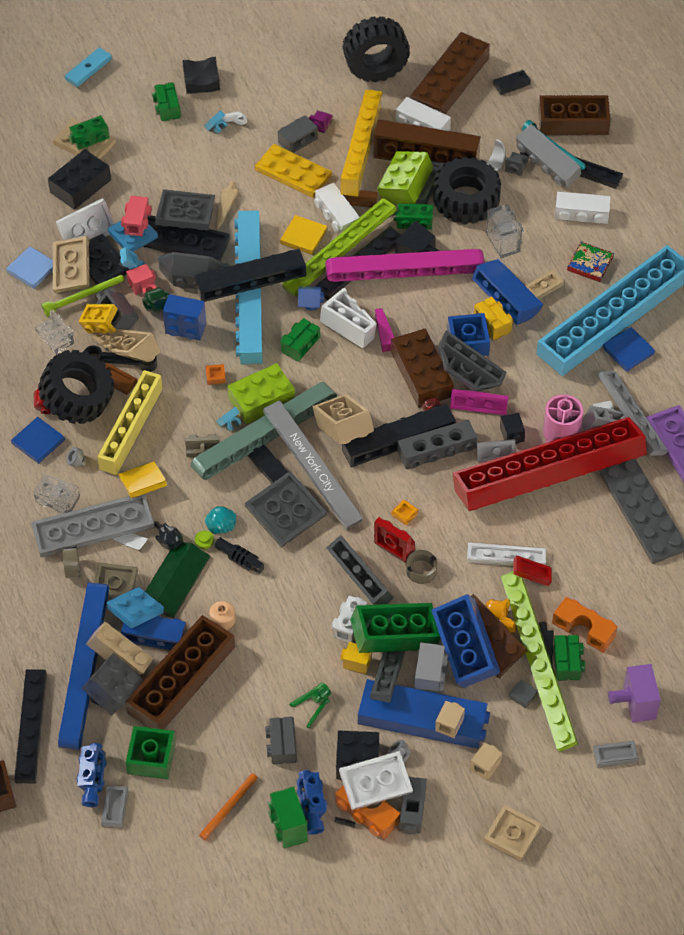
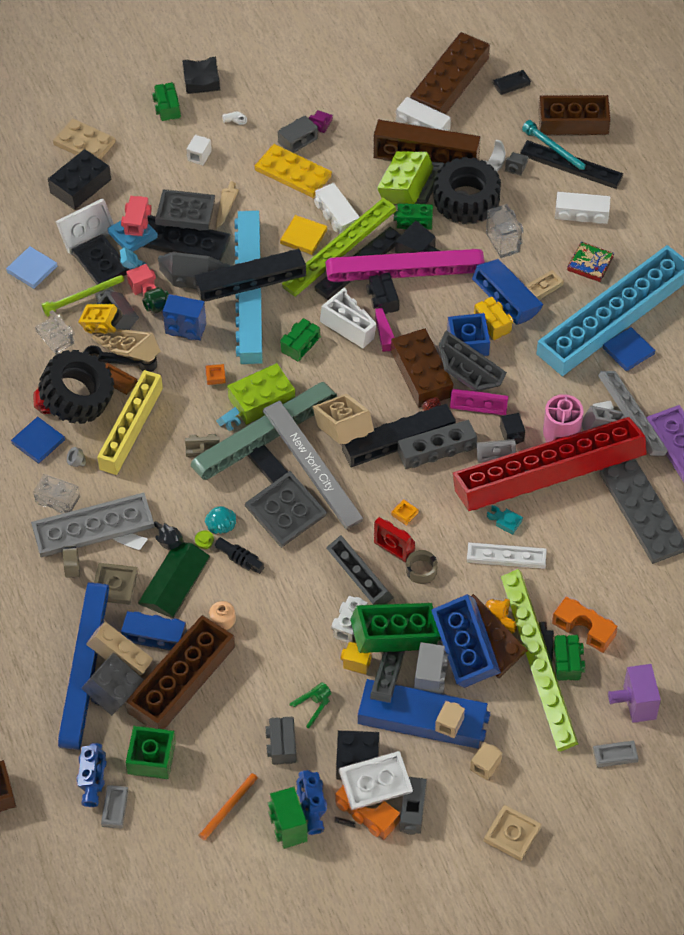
(30, 726): black plate -> none
(71, 264): tan plate -> none
(88, 67): medium azure tile -> none
(88, 132): green brick -> none
(135, 607): dark azure plate -> none
(142, 479): yellow tile -> none
(199, 150): none -> white brick
(215, 121): medium azure tile -> none
(310, 297): blue brick -> none
(361, 143): yellow brick -> none
(364, 199): dark orange tile -> none
(372, 33): black tyre -> none
(383, 293): none -> black brick
(401, 746): light grey tile -> none
(505, 520): none -> teal plate
(523, 693): dark grey tile -> none
(532, 570): red tile -> none
(548, 156): light grey brick -> none

